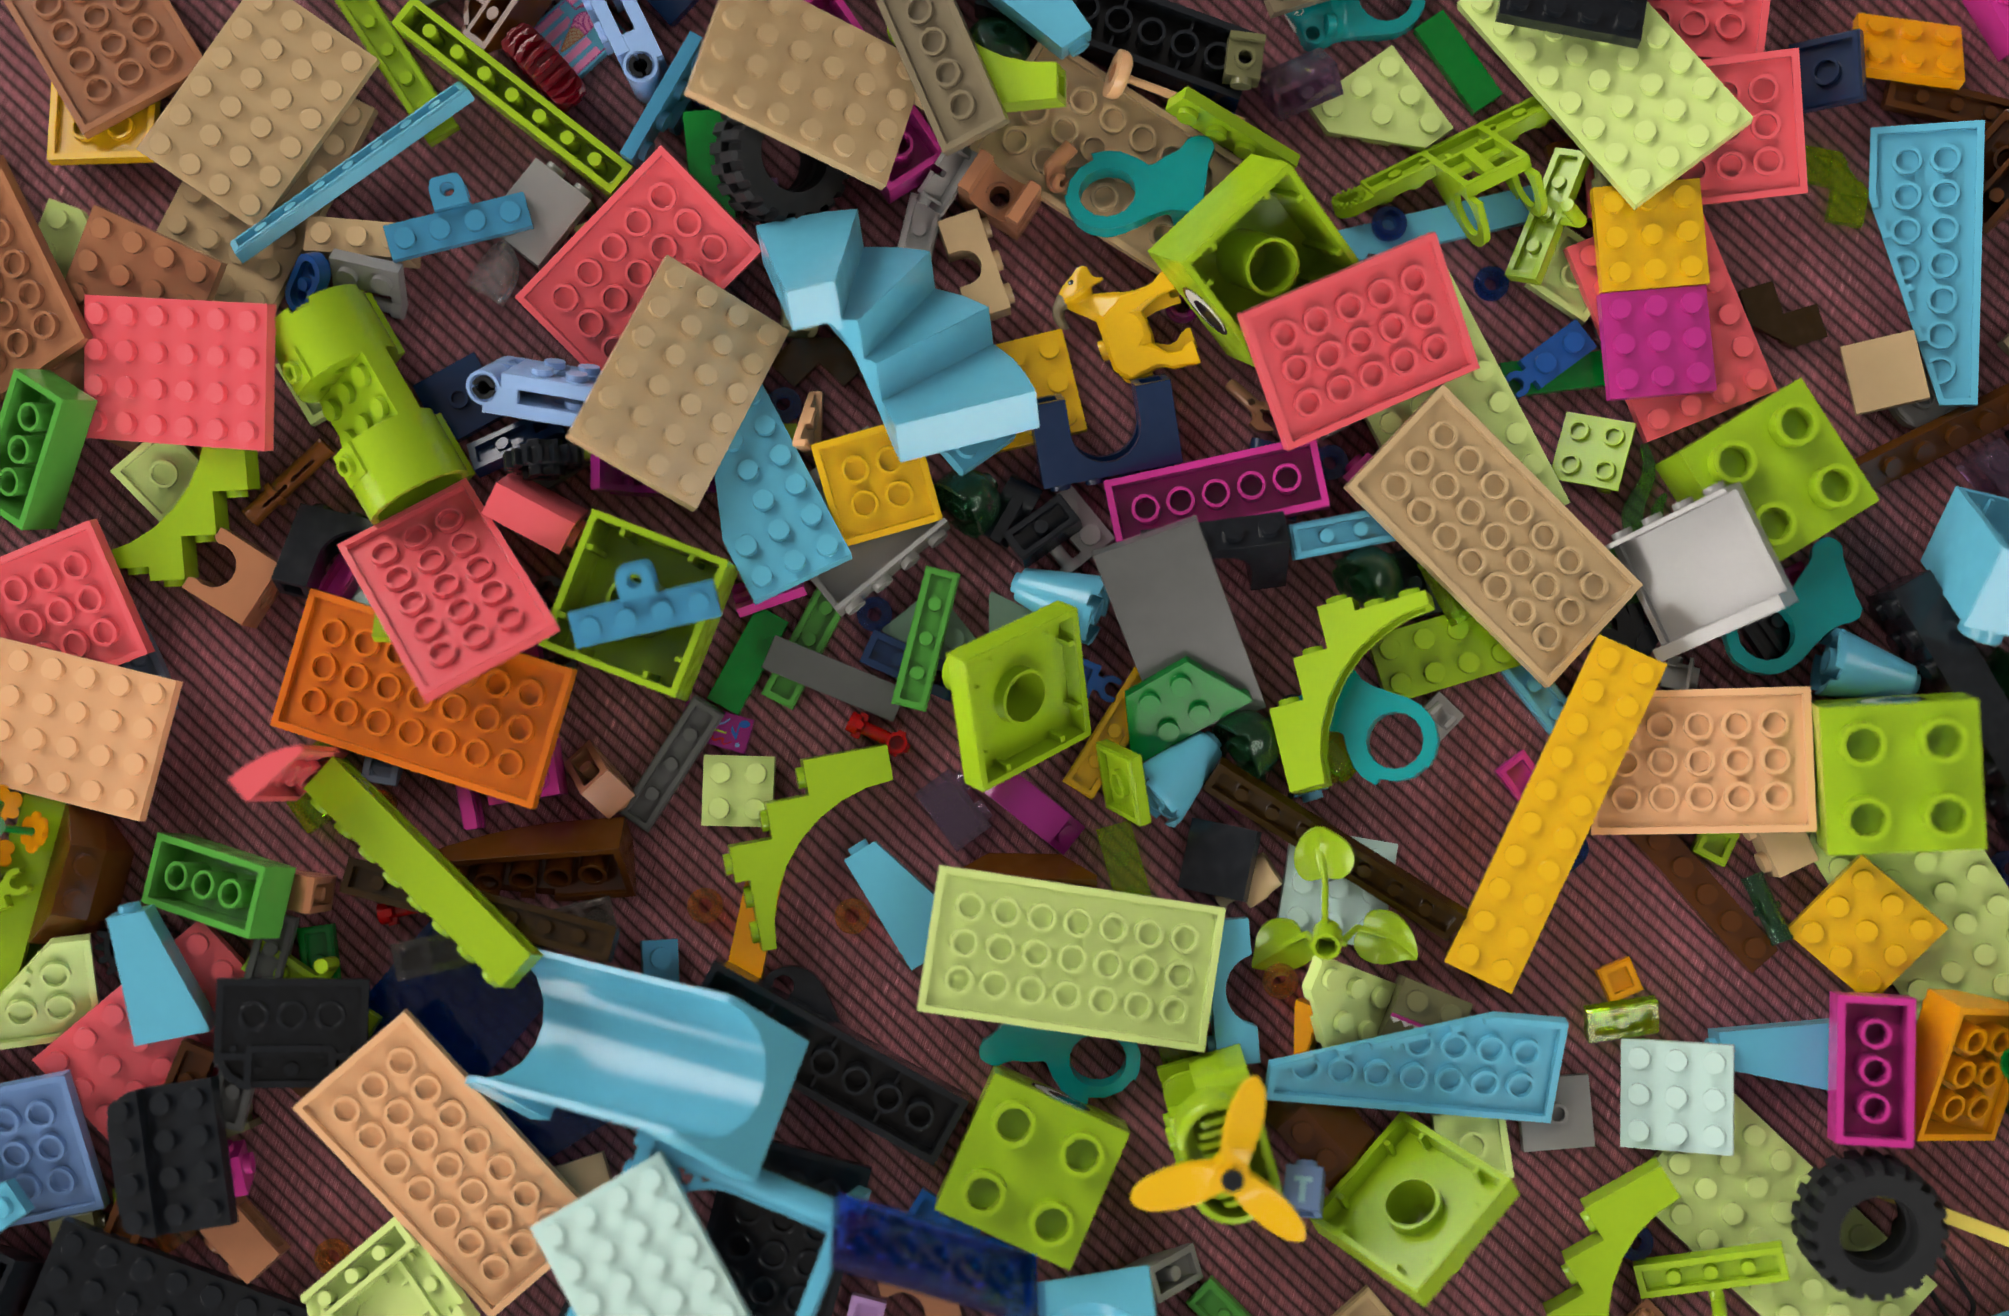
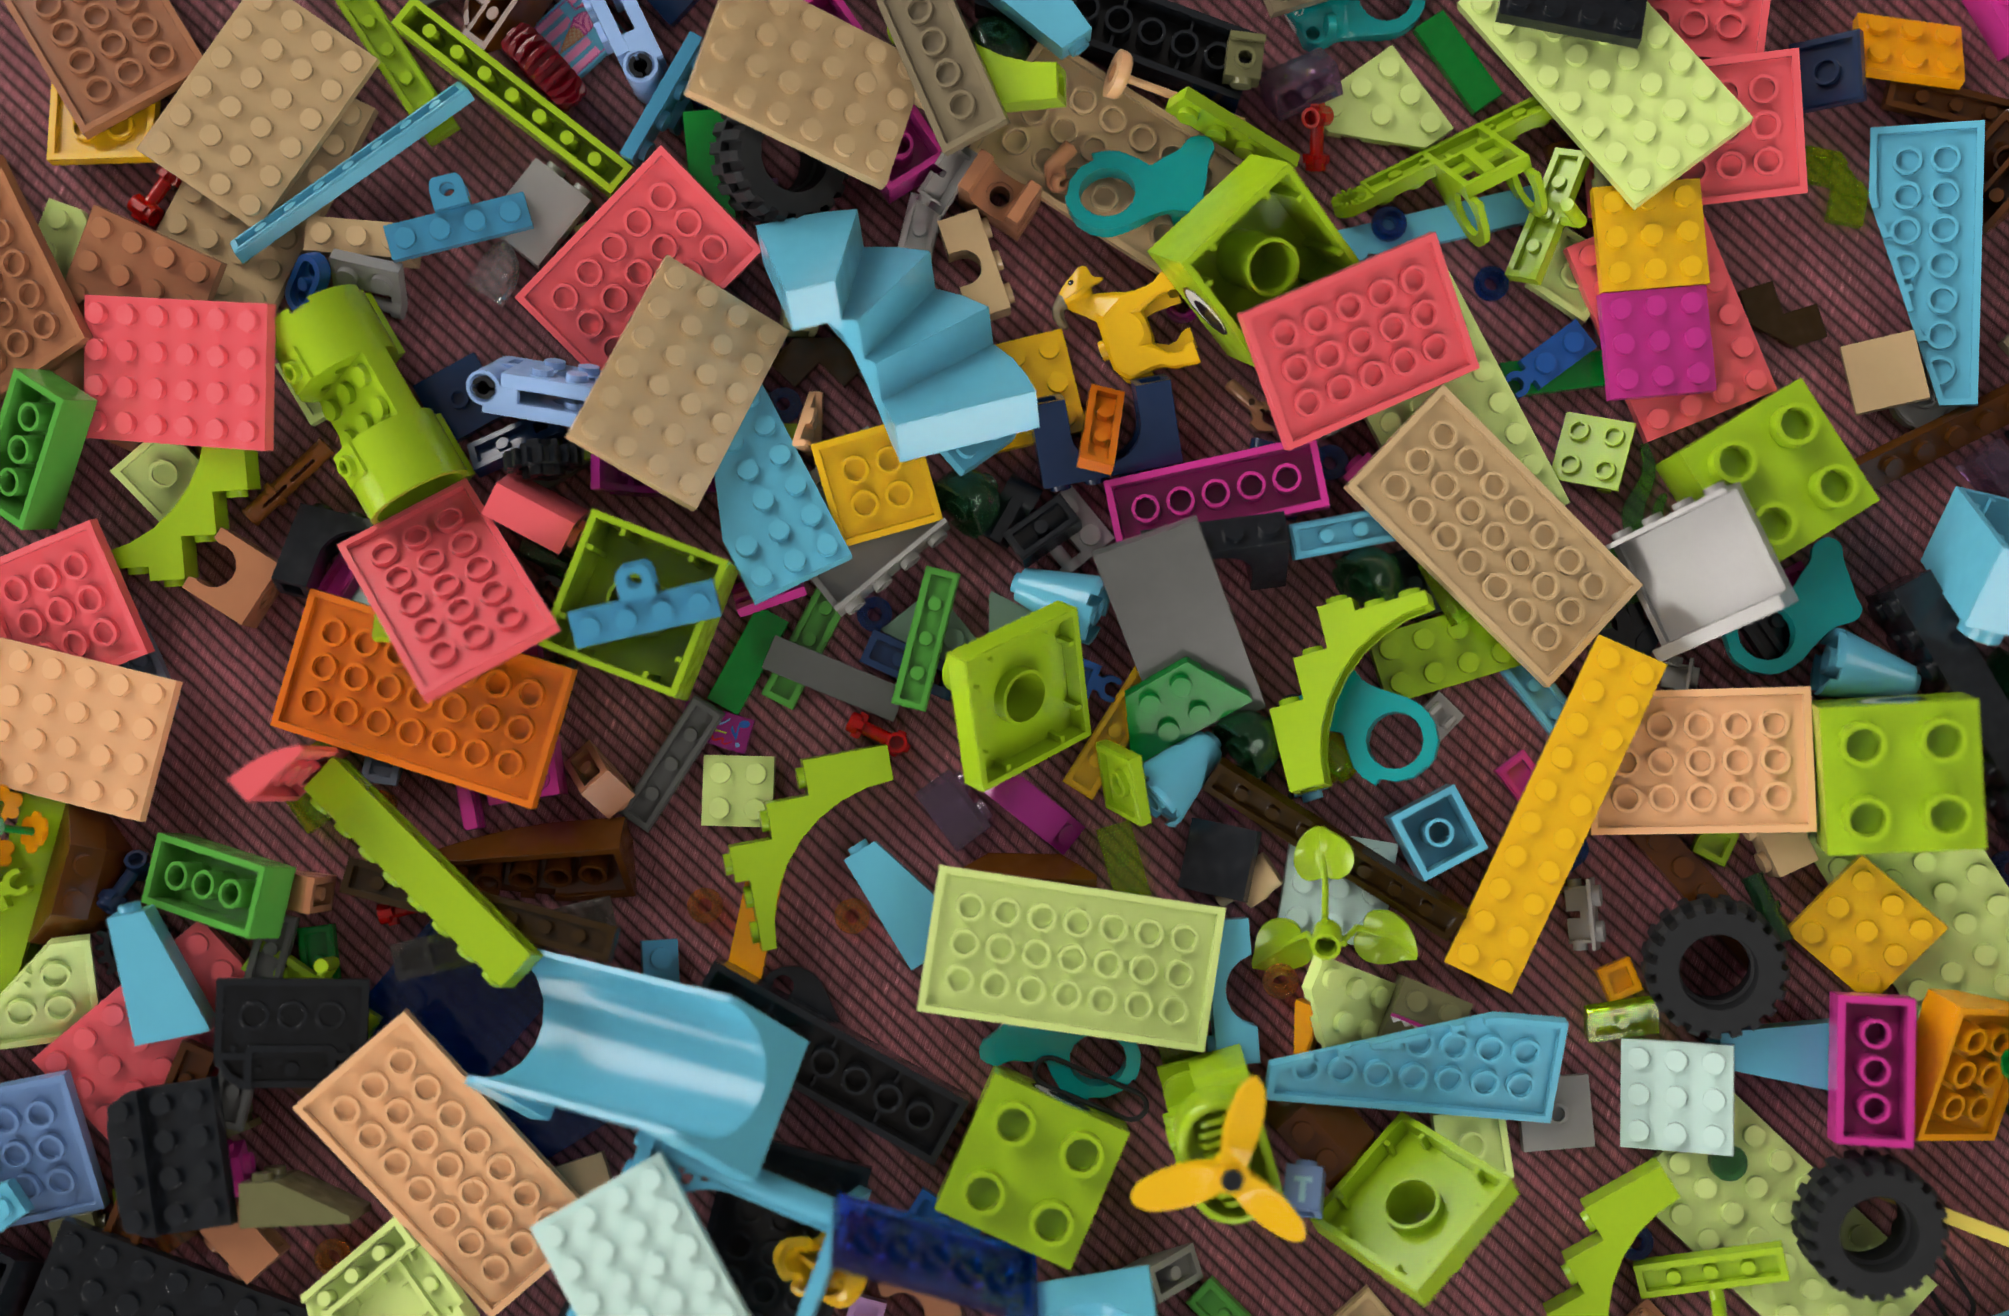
(137, 869): none -> dark blue bar
(146, 208): none -> red bar
(295, 1199): none -> olive slope
(544, 558): none -> pin
(796, 1260): none -> yellow head
(1097, 1076): none -> black piece
(1100, 429): none -> orange plate
(1316, 118): none -> red bar
(1436, 832): none -> medium azure brick
(1588, 927): none -> light grey hinge
(1722, 1012): none -> black tyre
(1729, 1167): none -> clear green tile

